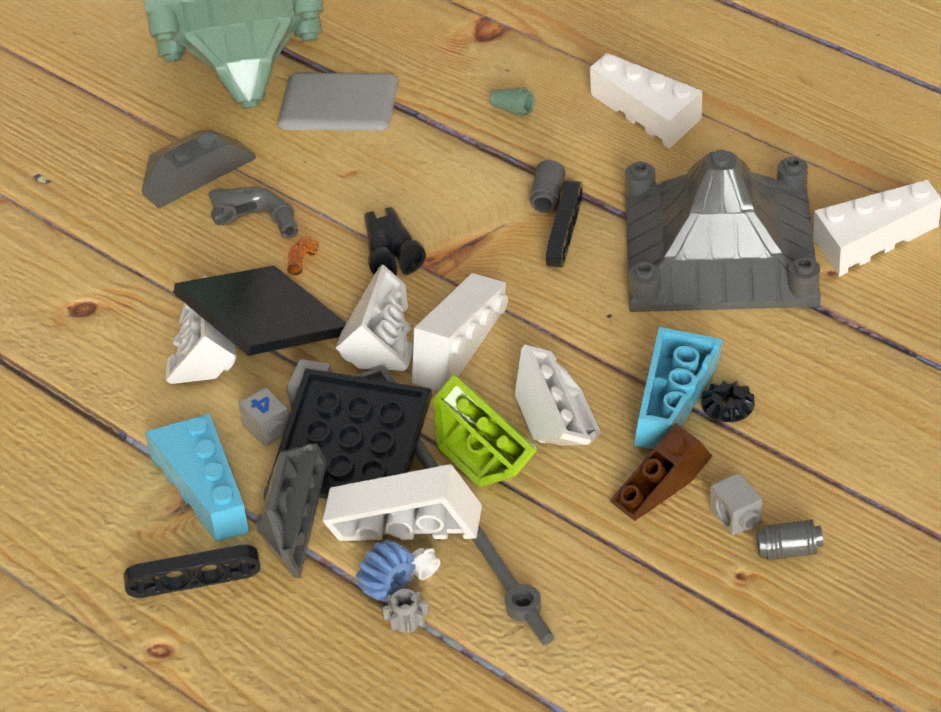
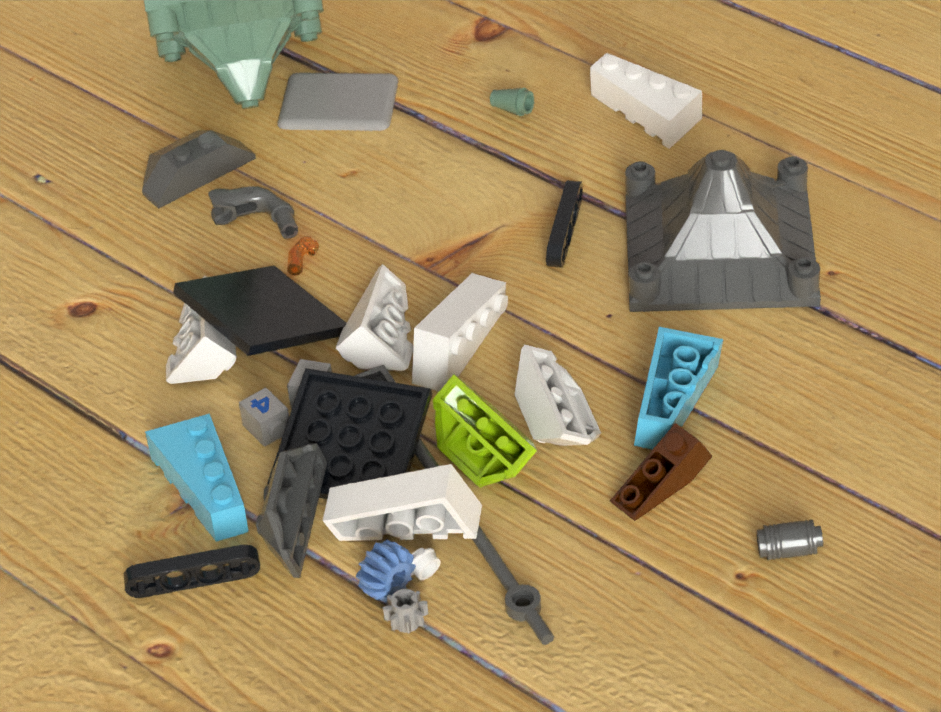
(388, 238): black piece -> none
(547, 186): dark grey head -> none
(734, 410): black gear -> none
(736, 504): light grey brick -> none
(875, 223): white wedge -> none

